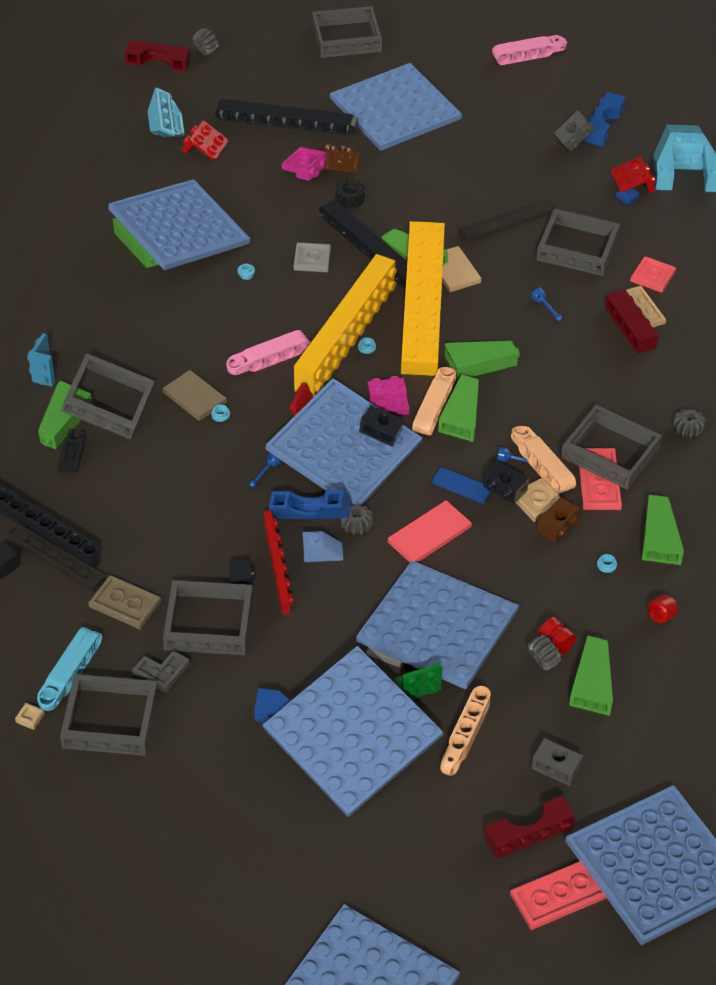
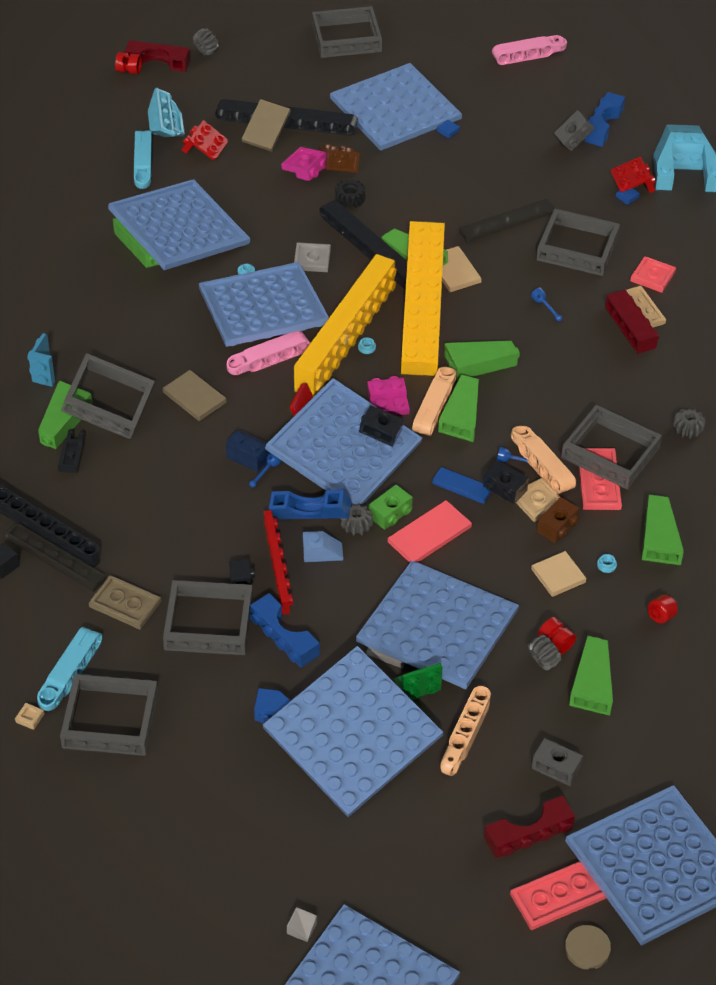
(130, 63): none -> red wheel
(143, 159): none -> medium azure piece
(165, 673): dark grey plate -> none
(220, 413): medium azure plate -> none
(247, 450): none -> dark blue slope
(263, 304): none -> medium blue plate
(266, 125): none -> dark tan tile
(299, 646): none -> blue arch
(302, 924): none -> light grey slope
(391, 507): none -> bright green brick
(448, 129): none -> blue tile
(558, 573): none -> tan tile
(587, 947): none -> dark tan tile

